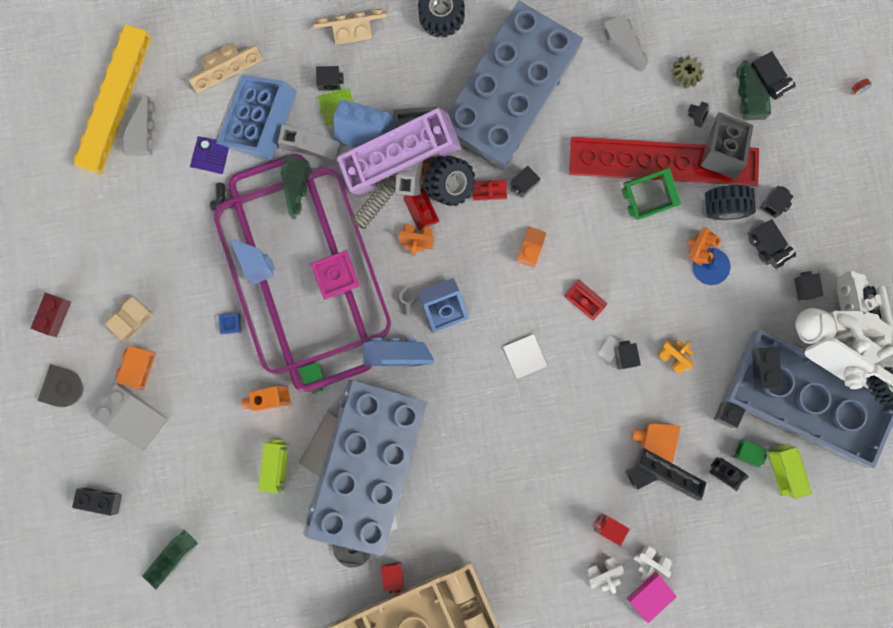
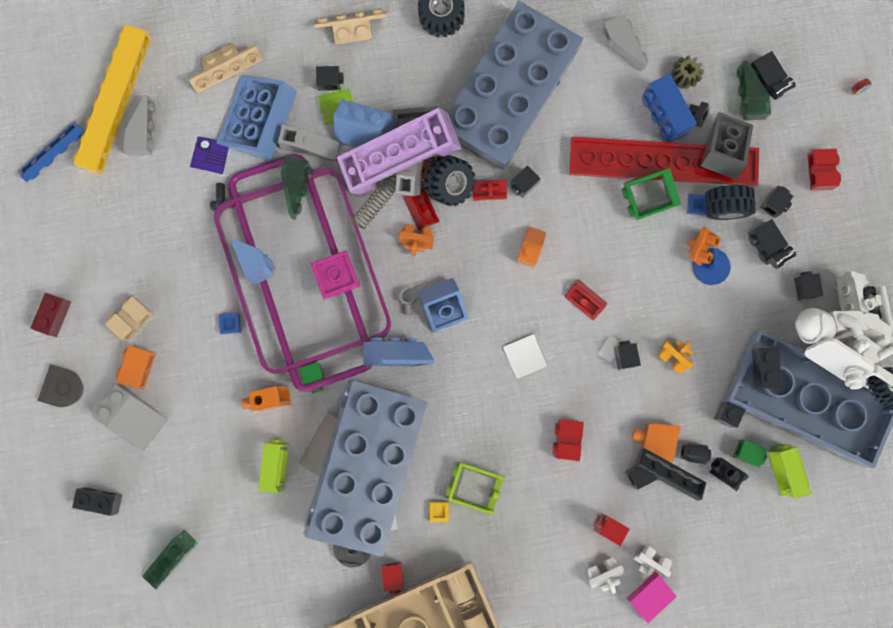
(49, 152): none -> blue plate
(438, 511): none -> yellow tile
(474, 488): none -> window
(568, 440): none -> red brick
(668, 108): none -> blue piece
(695, 453): none -> black brick
(696, 204): none -> blue tile
(823, 169): none -> red brick

